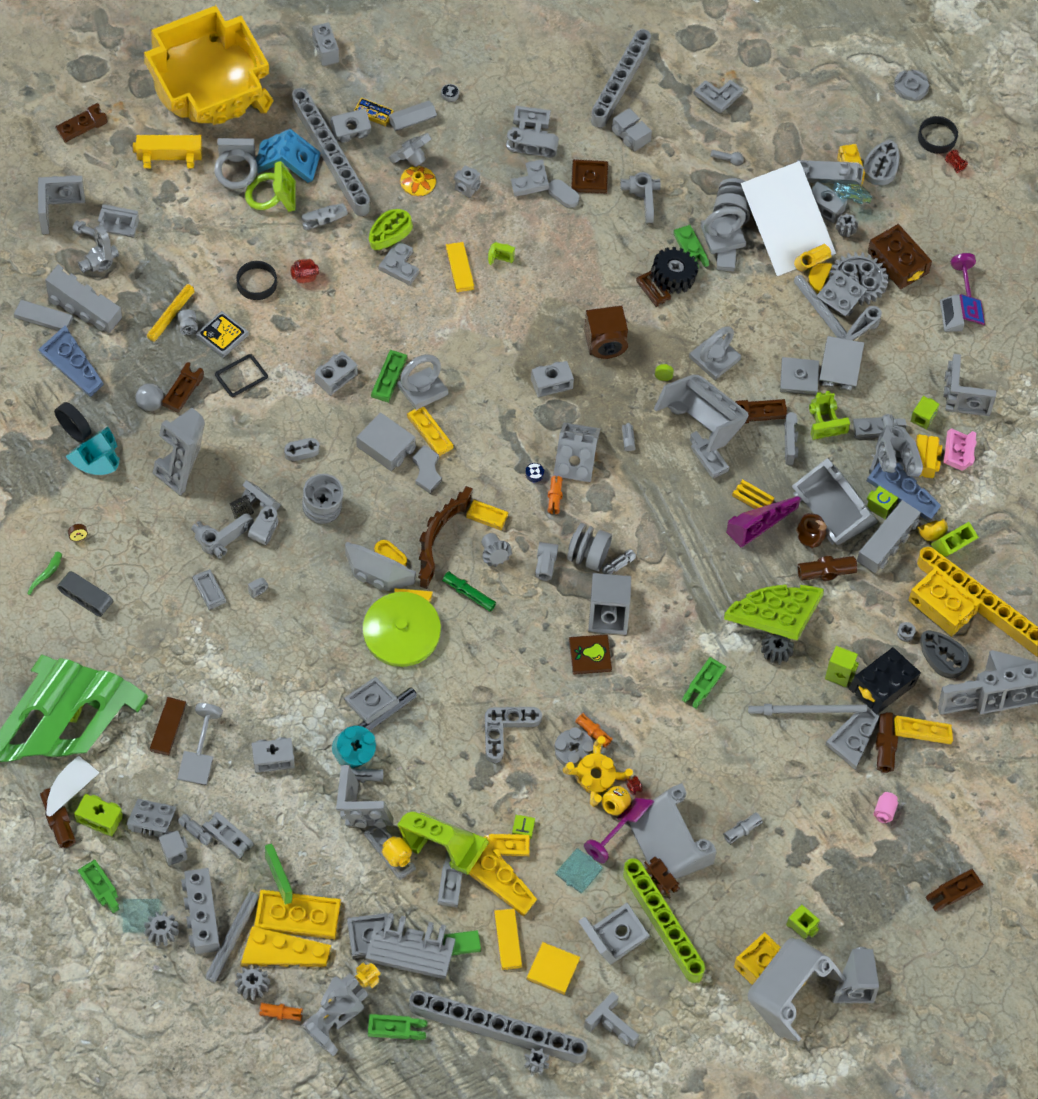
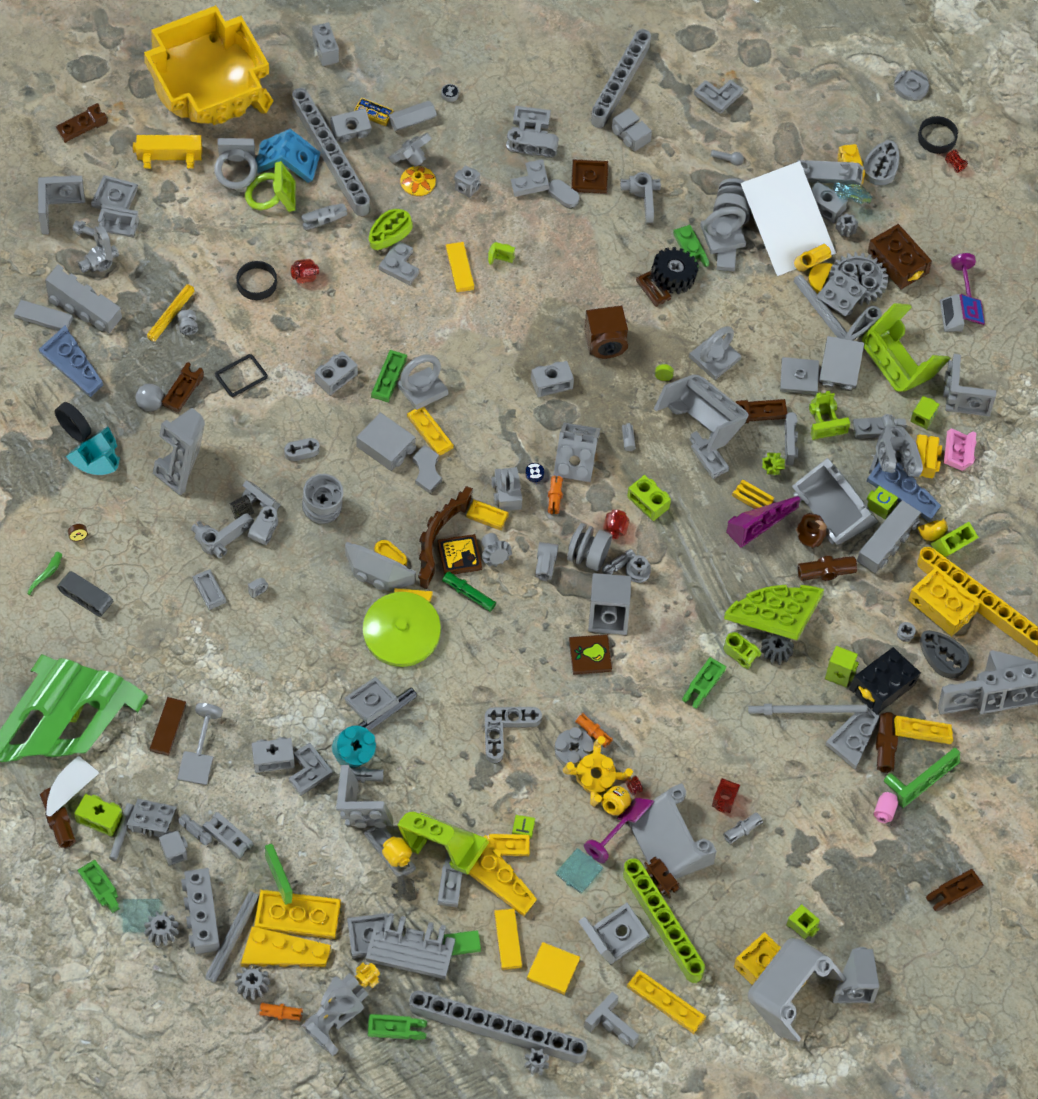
(114, 193): none -> light grey tile
(121, 832): none -> light grey bar
(222, 334): tile -> none
(314, 769): none -> light grey plate
(405, 887): none -> clear smoke tile
(460, 554): none -> tile
(508, 489): none -> light grey brick
(616, 523): none -> clear red head
(632, 569): none -> light grey piece
(646, 500): none -> lime brick
(666, 1001): none -> yellow tile
(729, 789): none -> clear red brick
(743, 651): none -> lime piece
(773, 463): none -> lime gear
(890, 355): none -> lime windscreen
(908, 793): none -> bright green piece

